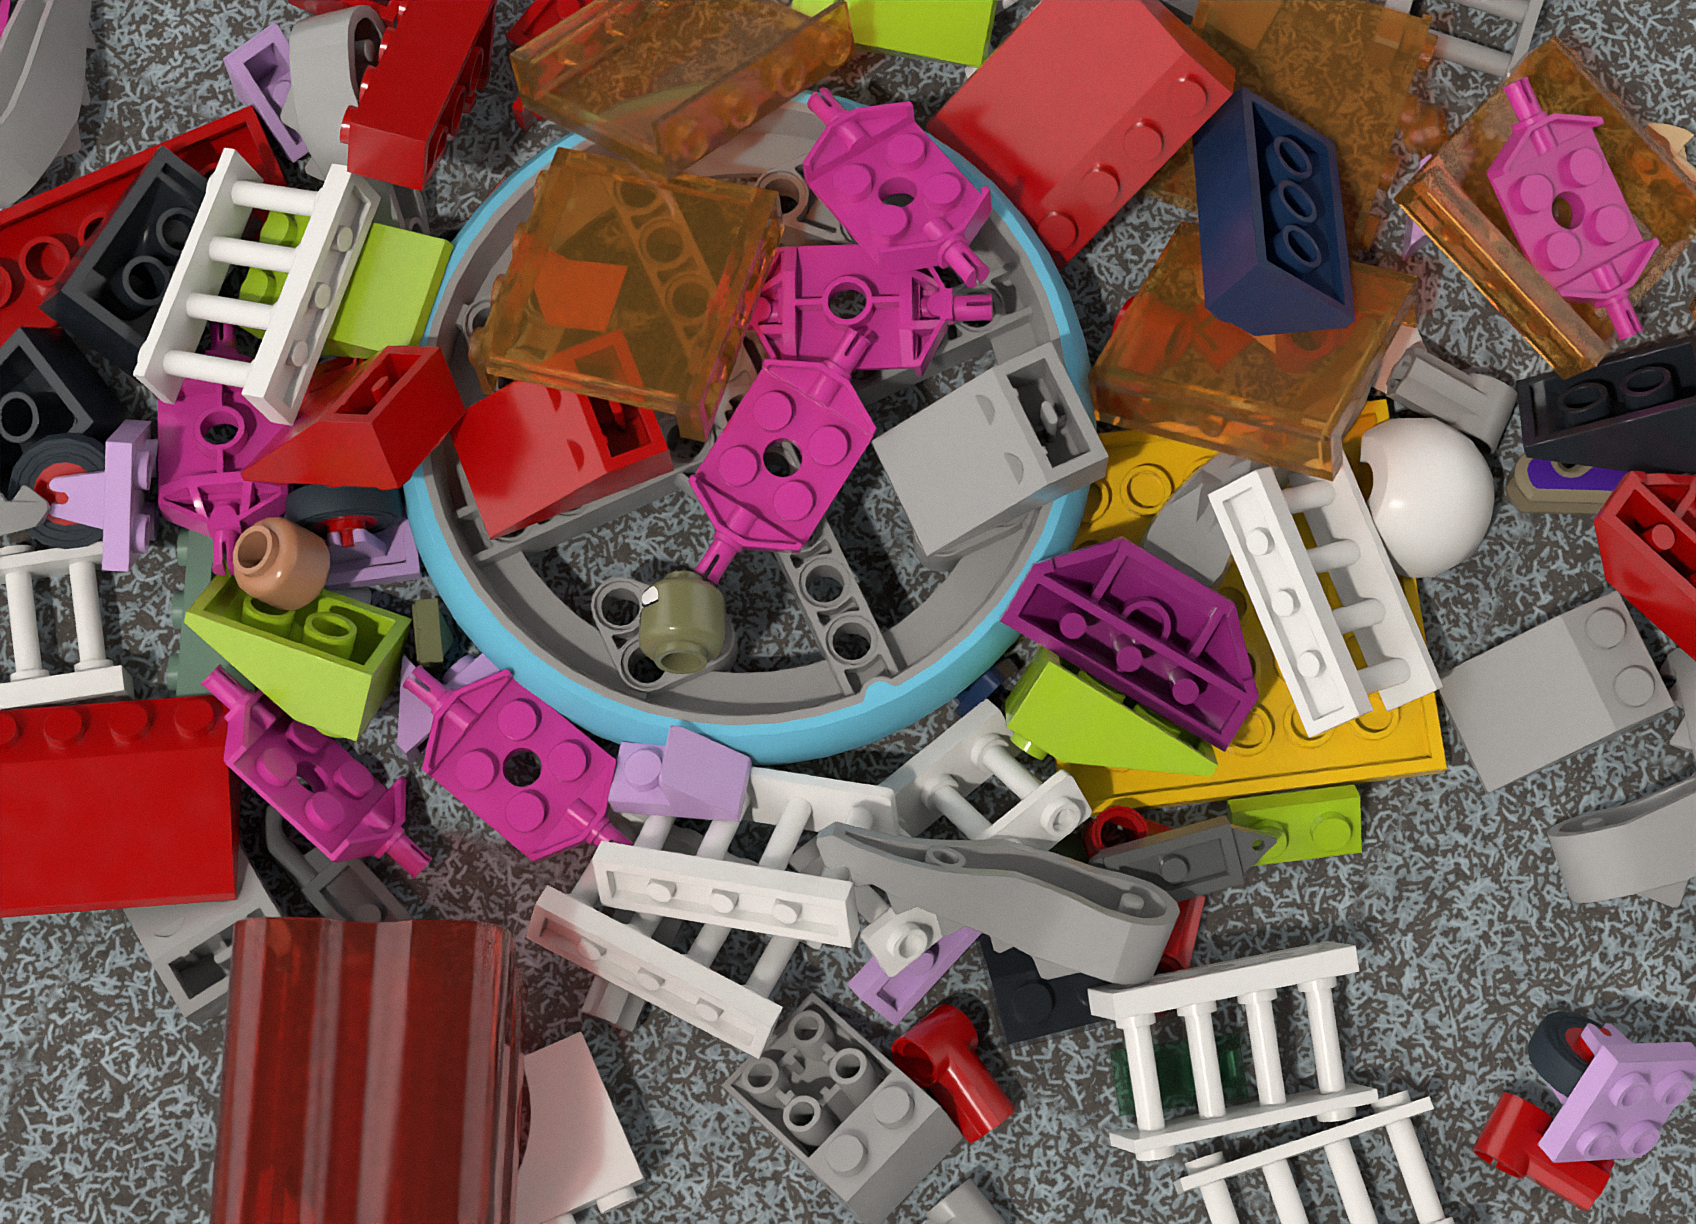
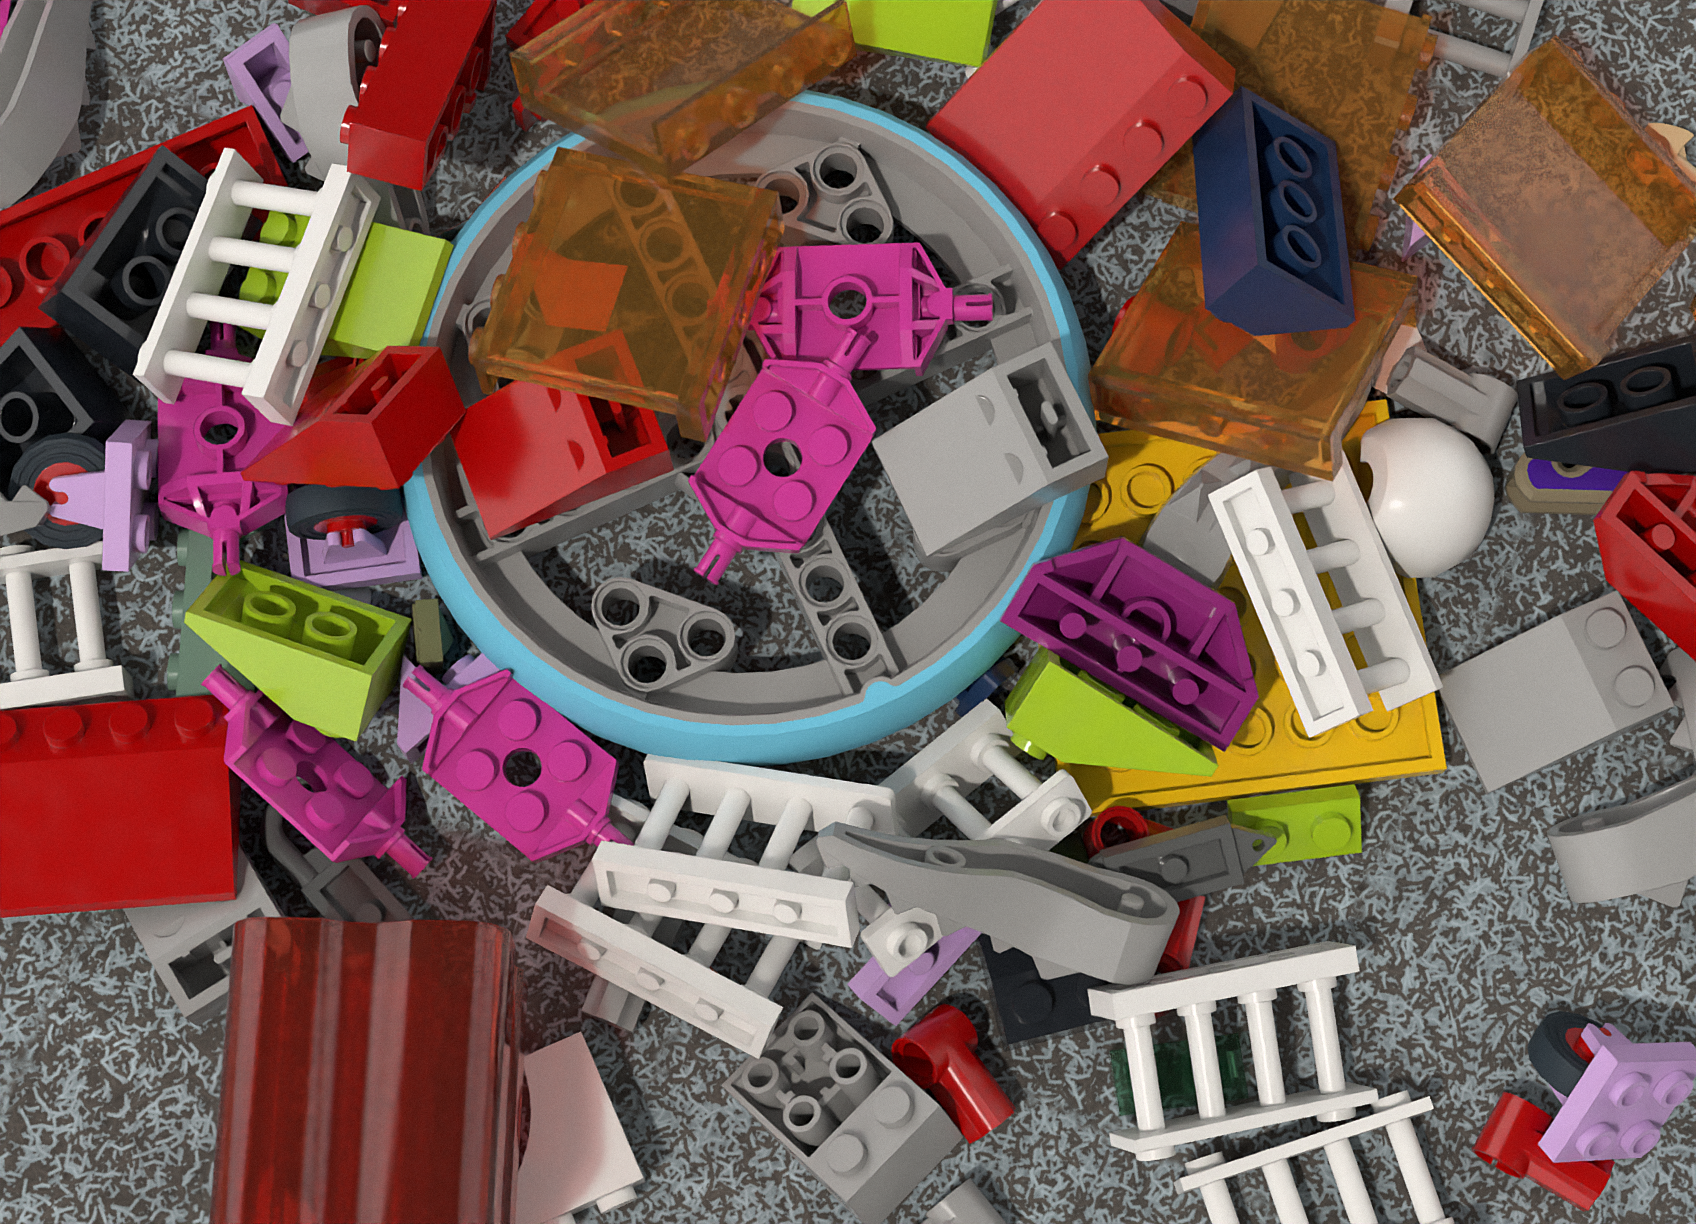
(281, 563): nougat head -> none
(680, 779): lavender slope -> none
(682, 622): olive head -> none
(884, 153): dark pink plate -> none
(1426, 130): clear orange plate -> none
(1602, 246): dark pink plate -> none

